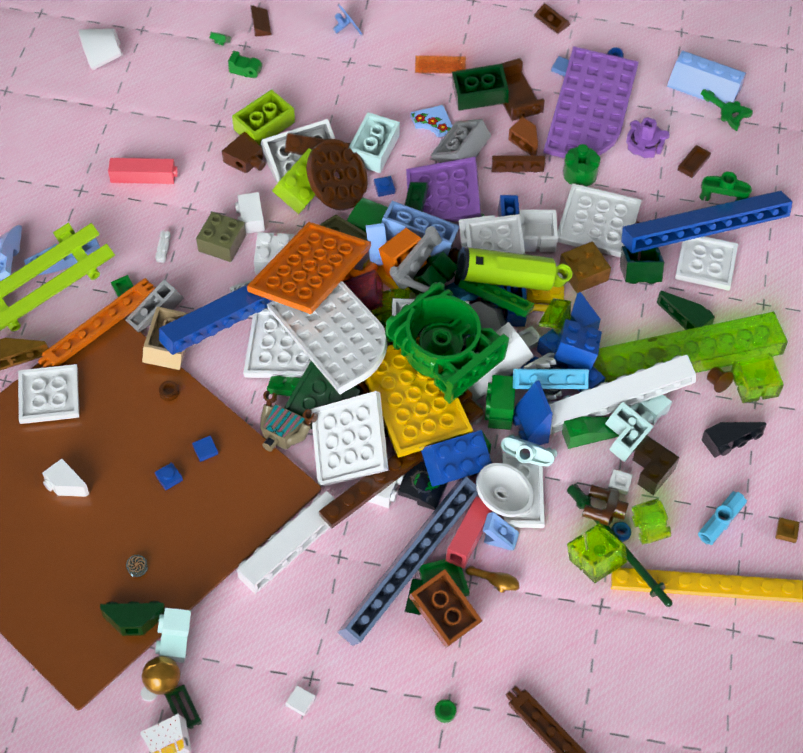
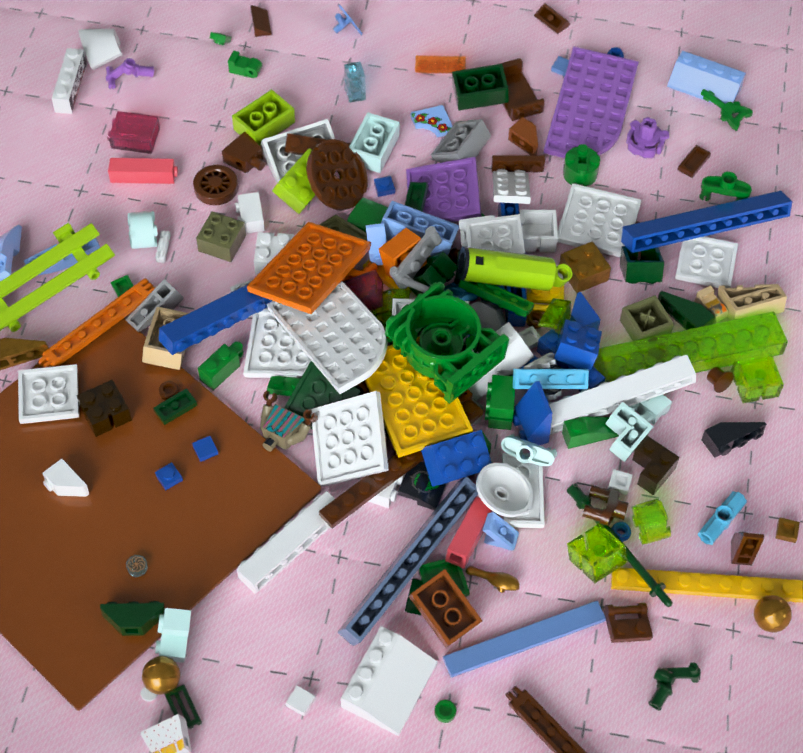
(69, 81): none -> white brick
(102, 402): none -> dark brown piece
(127, 67): none -> medium lavender pin
(134, 132): none -> clear pink brick
(142, 229): none -> light aqua brick
(175, 406): none -> dark green plate
(216, 189): none -> reddish brown wheel
(220, 365): none -> green brick
(354, 82): none -> clear light blue brick
(388, 681): none -> white slope
(511, 186): none -> white plate
(523, 639): none -> medium blue tile
(534, 315): none -> reddish brown plate
(628, 629): none -> reddish brown plate
(646, 319): none -> olive brick
(665, 679): none -> dark green pin
(709, 300): none -> tan leg
(745, 547): none -> reddish brown slope
(752, 300): none -> tan wedge
(772, 613): none -> pearl gold piece

